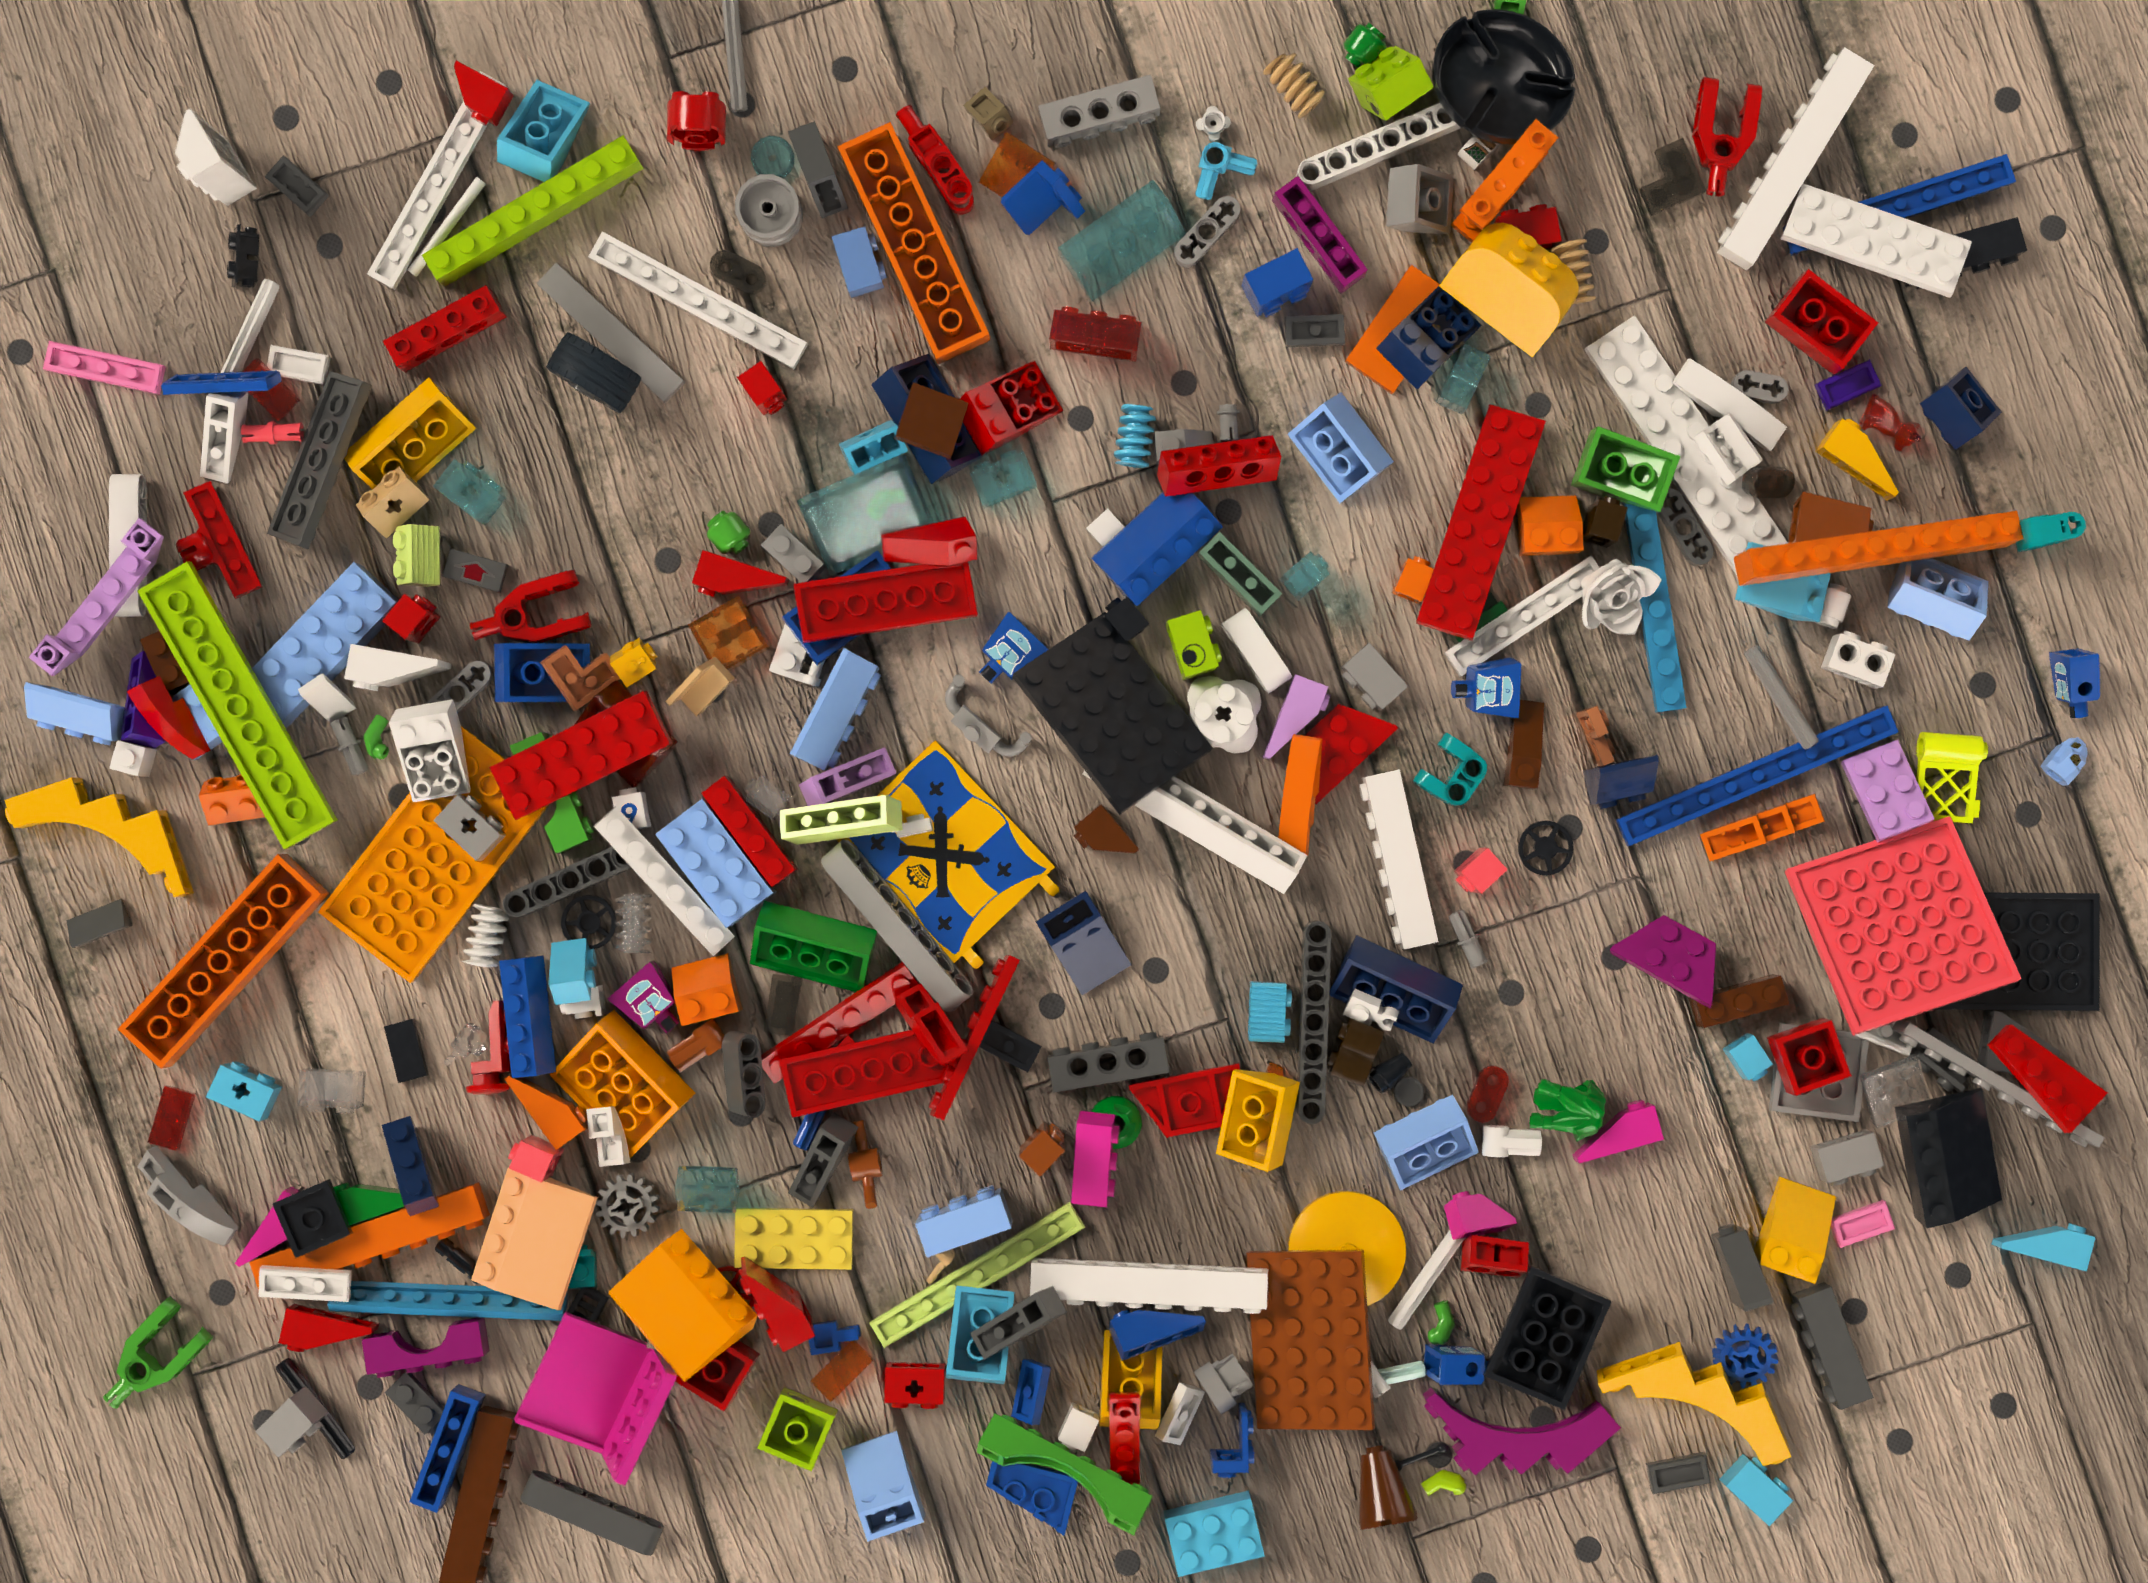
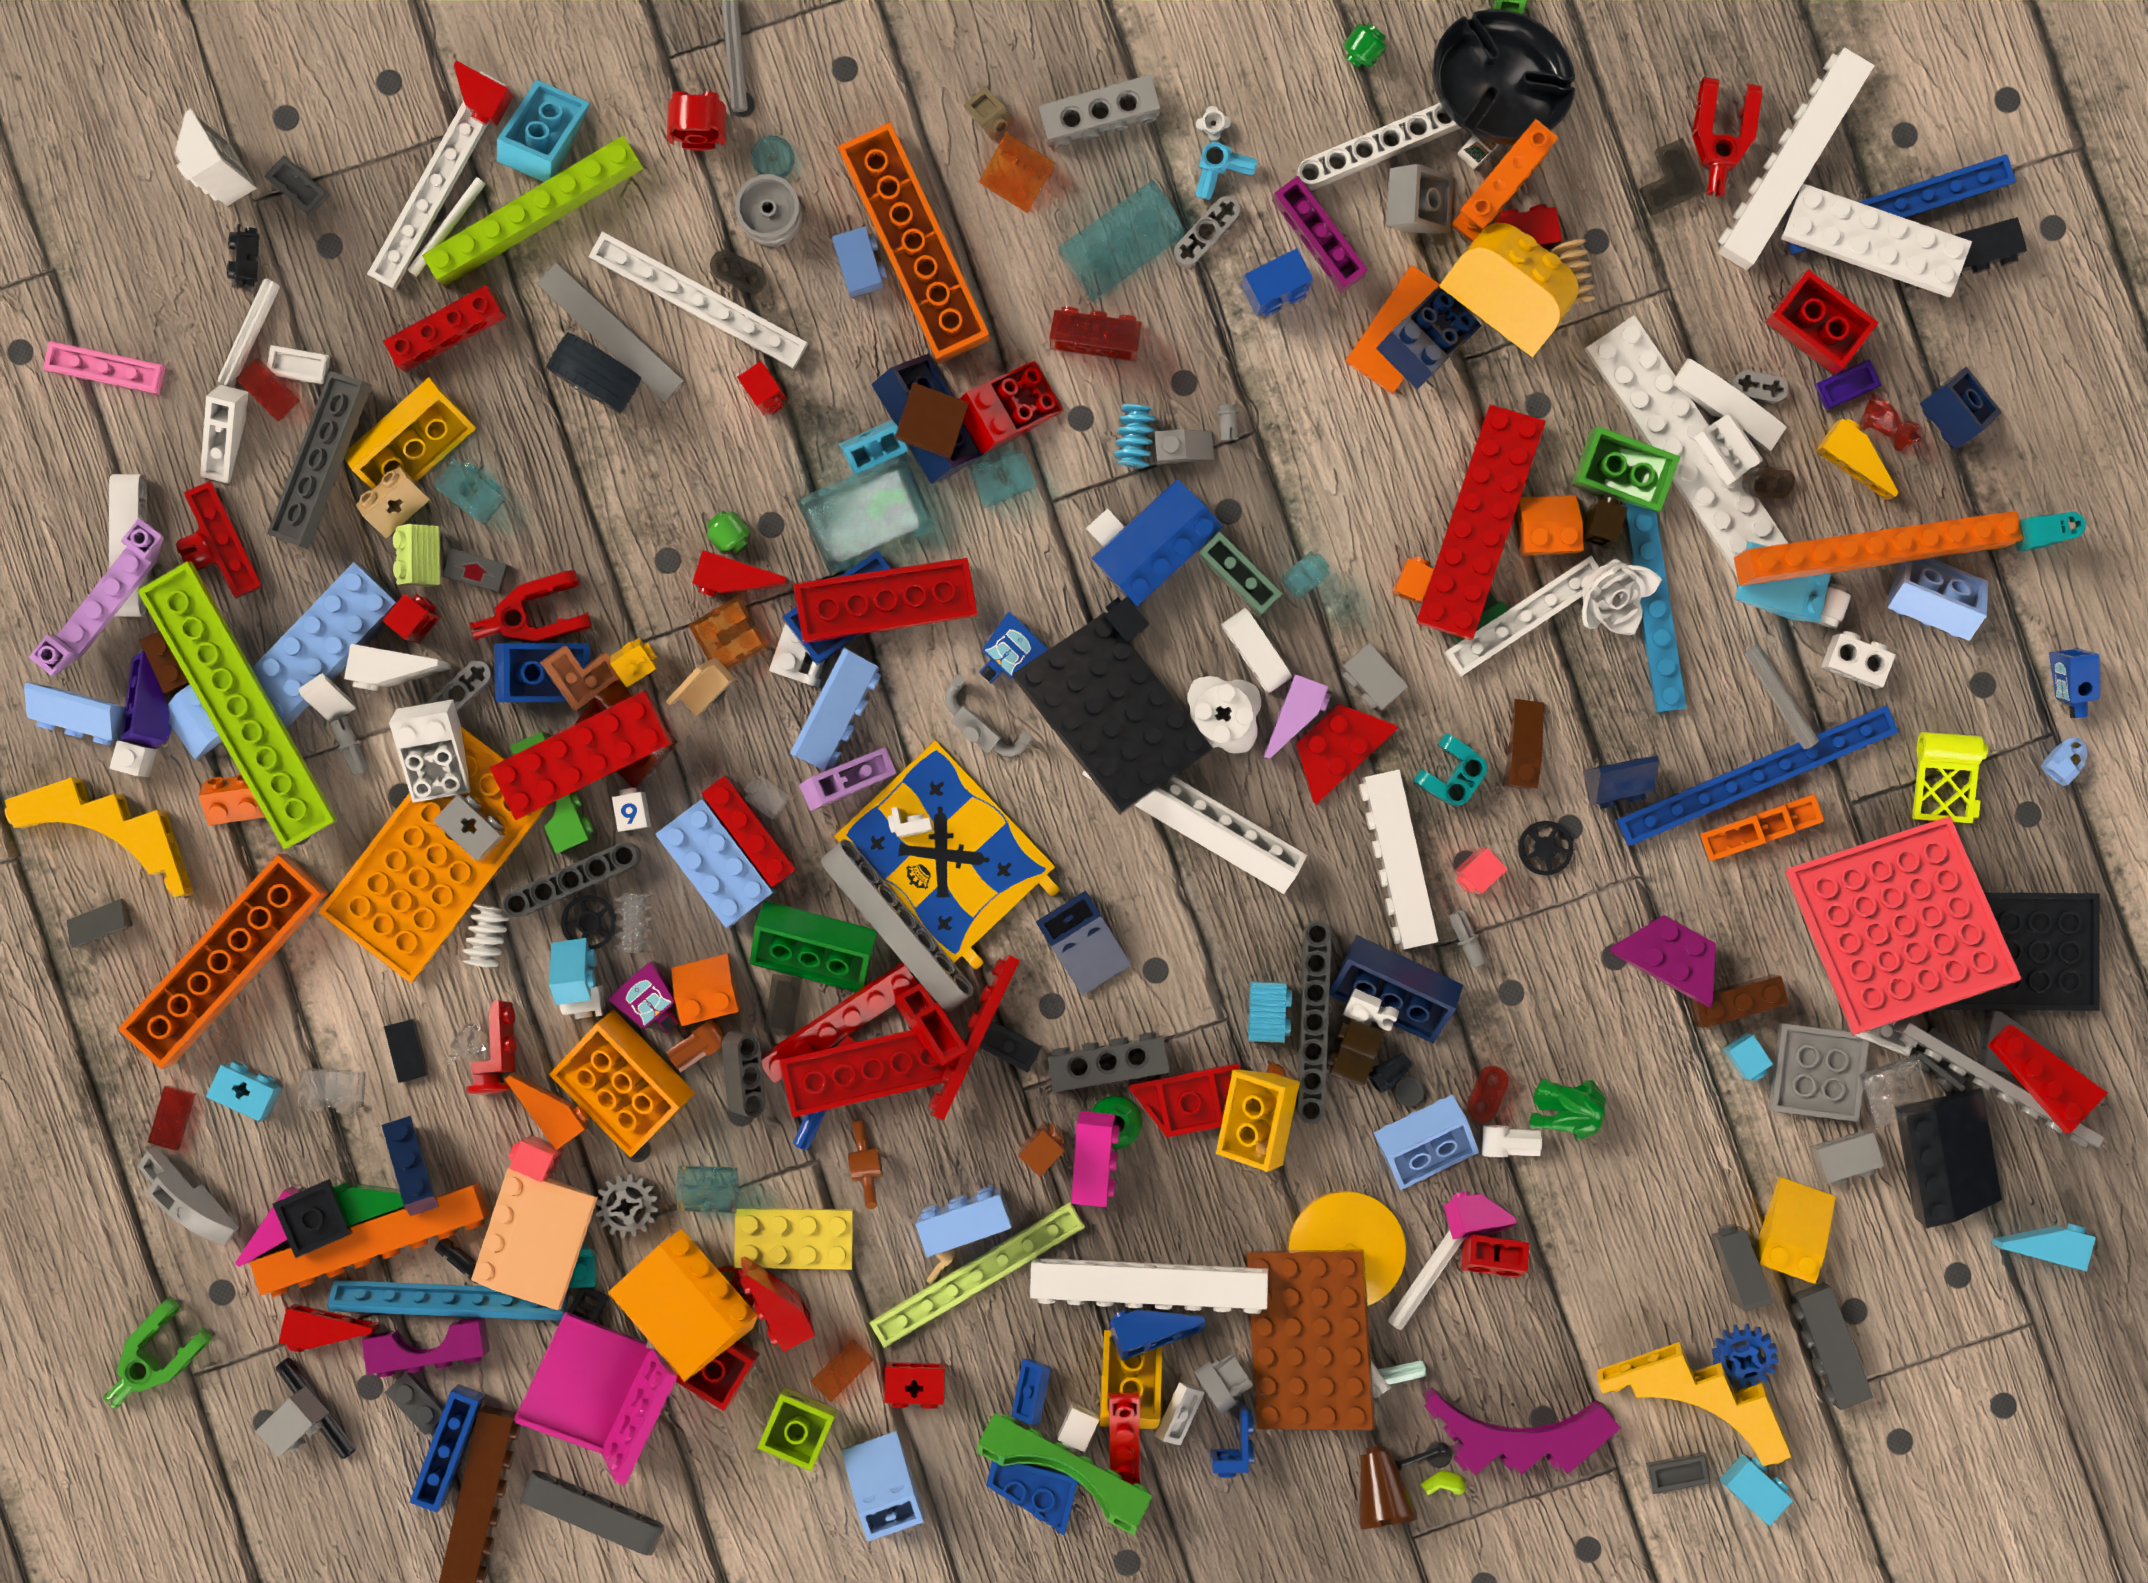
(169, 718): red slope -> none
(221, 382): blue tile -> none
(272, 432): coral pin -> none
(305, 1283): white tile -> none
(373, 740): bright green arm -> none
(527, 1016): blue brick -> none
(609, 1134): white slope -> none
(664, 881): white plate -> none
(793, 555): light grey brick -> none
(817, 169): dark grey slope -> none
(823, 1159): dark grey slope -> none
(828, 1337): blue plate -> none
(841, 819): yellowish green brick -> none
(934, 543): red slope -> none
(935, 156): red piece -> none
(972, 1310): medium azure slope -> none
(1018, 1322): dark grey slope -> none
(1040, 196): blue bracket -> none
(1103, 833): reddish brown slope -> none
(1193, 644): lime brick -> none
(1213, 1533): medium azure brick -> none
(1218, 465): red brick -> none
(1294, 84): tan piece -> none
(1300, 791): orange slope -> none
(1314, 330): dark grey plate -> none
(1340, 447): light blue slope -> none
(1390, 82): lime brick -> none
(1445, 1326): bright green arm -> none
(1455, 1364): blue torso -> none
(1463, 379): clear light blue brick -> none
(1491, 687): blue torso -> none
(1547, 1337): black slope -> none
(1595, 727): nougat plate -> none
(1625, 1131): dark pink slope -> none
(1702, 540): dark grey beam -> none
(1809, 1056): red brick -> none
(1827, 517): dark orange slope -> none
(1861, 1223): bright pink tile -> none
(1887, 791): lavender plate -> none

